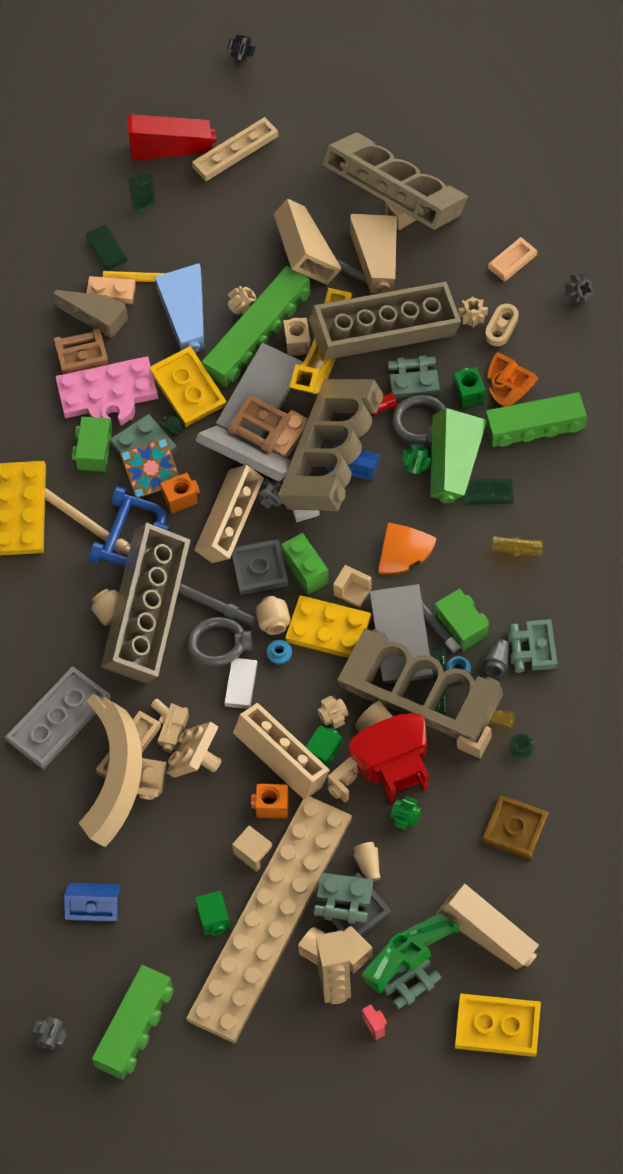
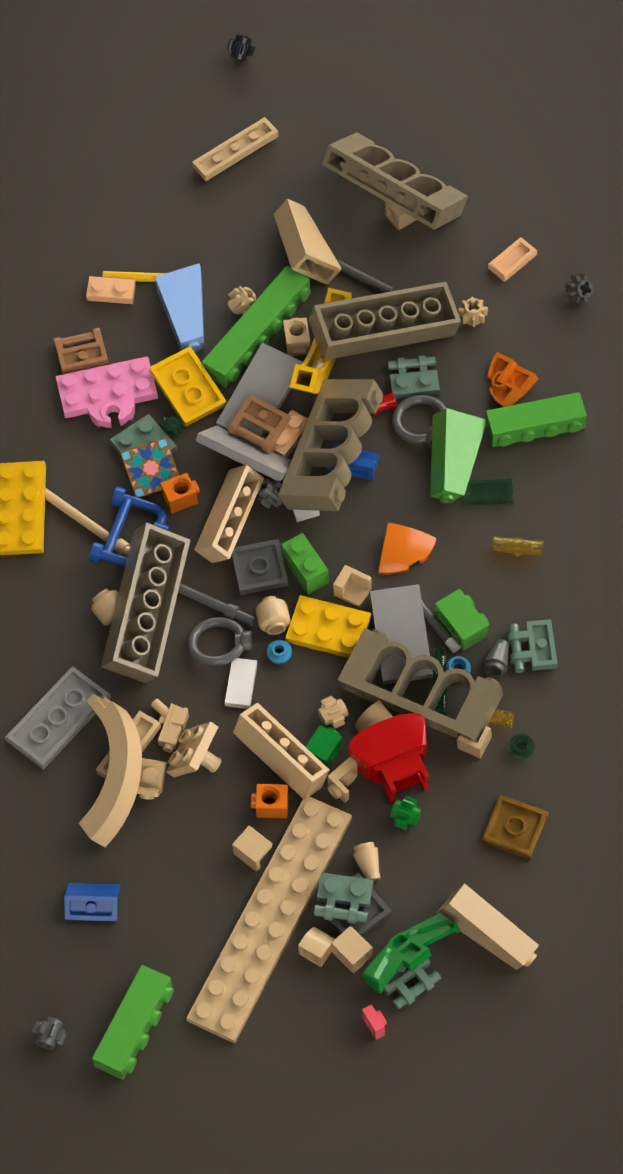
(92, 444): bright green brick -> none
(93, 310): dark tan slope -> none
(106, 247): clear green tile -> none
(142, 191): clear green tile -> none
(168, 136): red slope -> none
(212, 913): green brick -> none
(333, 967): tan brick -> none
(376, 248): tan slope -> none
(416, 459): green gear -> none
(469, 395): green brick -> none
(498, 1025): yellow plate -> none
(500, 326): tan plate -> none

